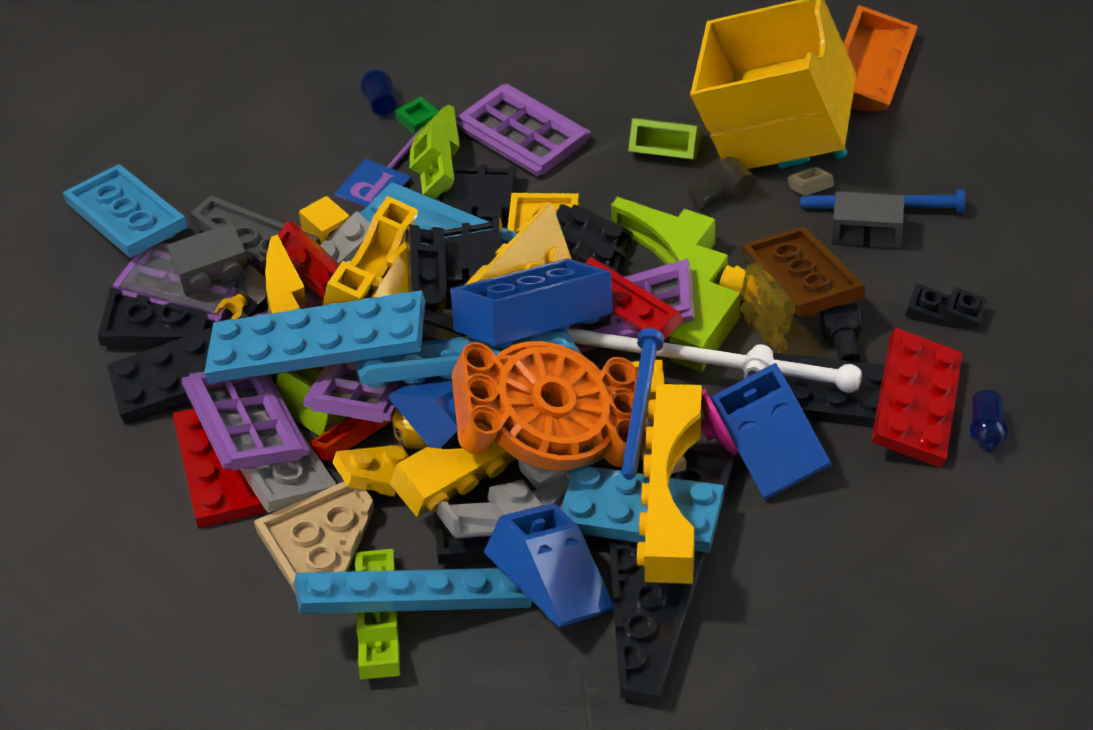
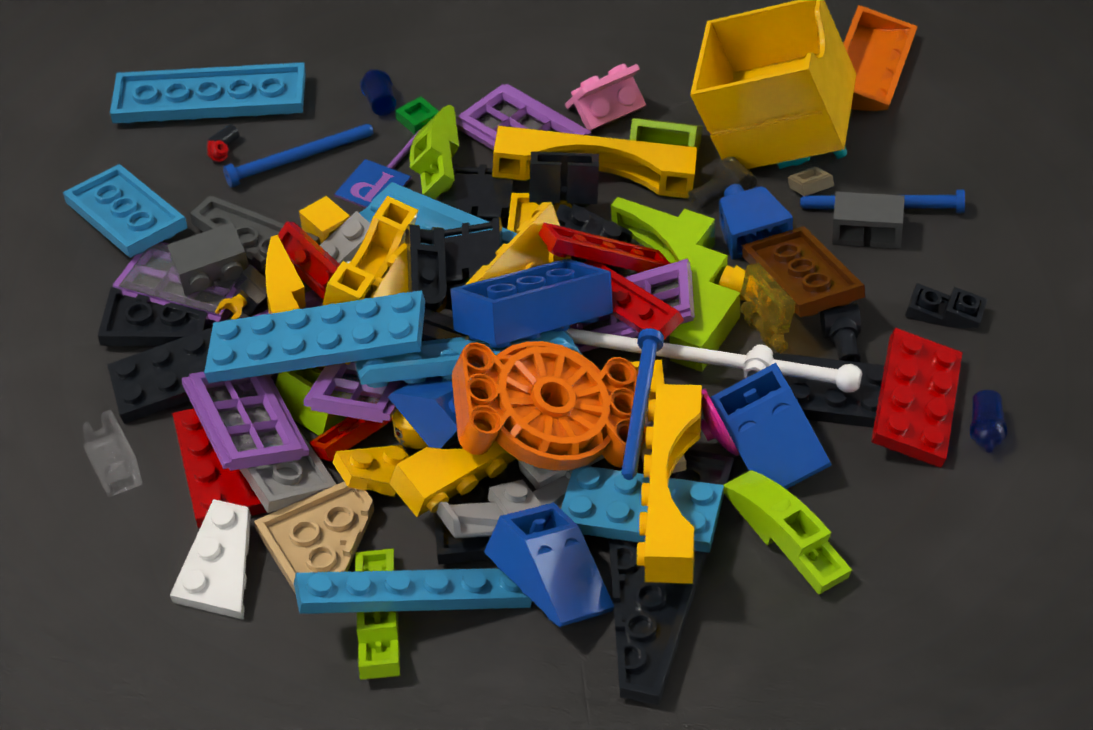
(111, 456): none -> clear hinge
(208, 92): none -> dark azure plate
(216, 564): none -> white wing
(218, 144): none -> arm
(234, 174): none -> blue bar
(564, 178): none -> black piece
(567, 241): none -> red plate
(607, 98): none -> bright pink bracket
(658, 166): none -> yellow arch
(750, 217): none -> blue torso
(790, 524): none -> lime slope

